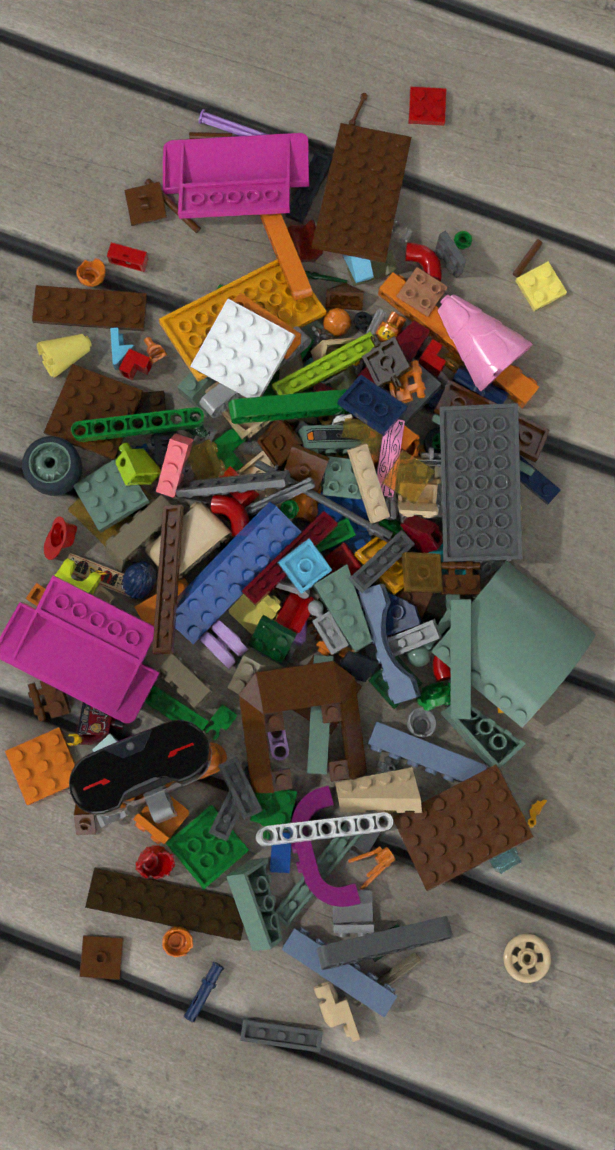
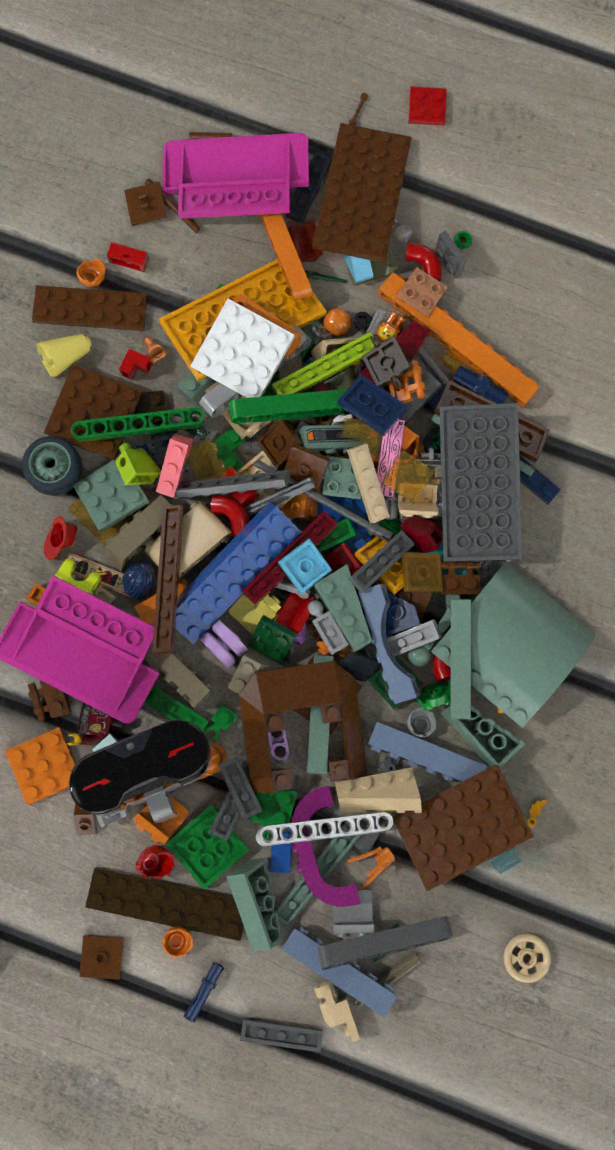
(118, 348): medium azure slope -> none
(227, 125): medium lavender axle -> none
(289, 508): green plate -> none
(344, 297): reddish brown slope -> none
(430, 360): red piece -> none
(480, 339): bright pink cone -> none
(528, 257): reddish brown piece -> none
(541, 286): light yellow plate -> none

